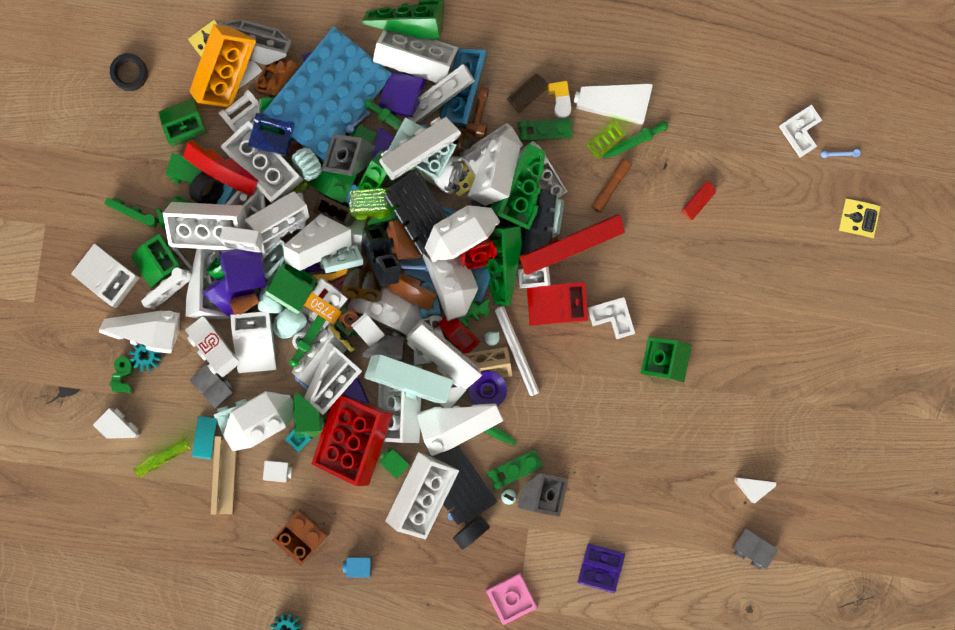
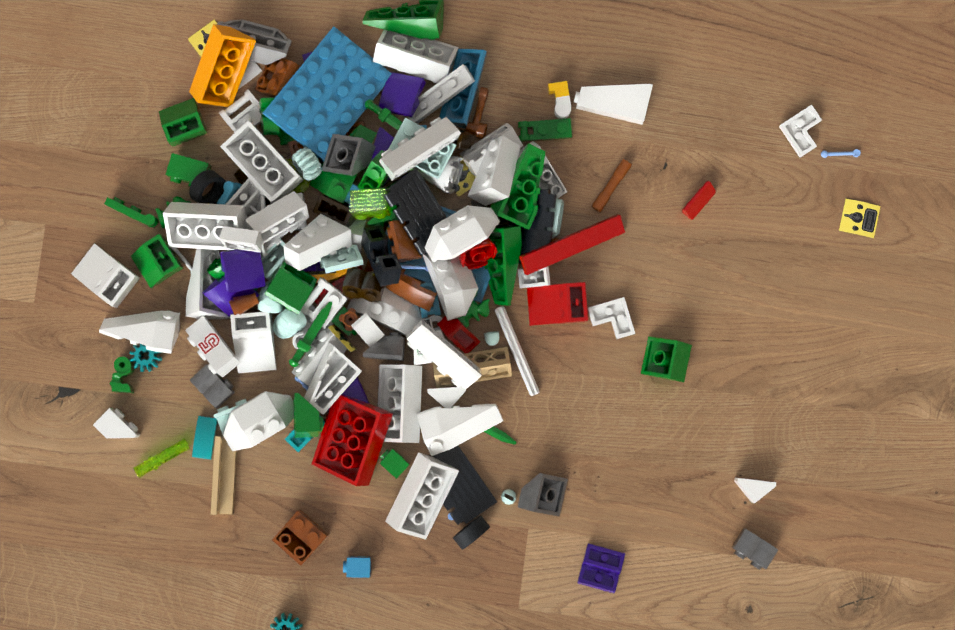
(119, 60): black tyre -> none
(167, 288): white plate -> none
(223, 170): red slope -> none
(268, 140): clear blue plate -> none
(277, 471): white brick -> none
(322, 308): light orange sticker -> none
(350, 128): light blue hinge -> none
(408, 379): light aqua brick -> none
(495, 395): dark purple dish -> none
(511, 598): bright pink tile -> none
(515, 469): green plate -> none
(528, 92): dark brown brick -> none
(618, 128): clear neon green slope -> none
(645, 135): green sword -> none

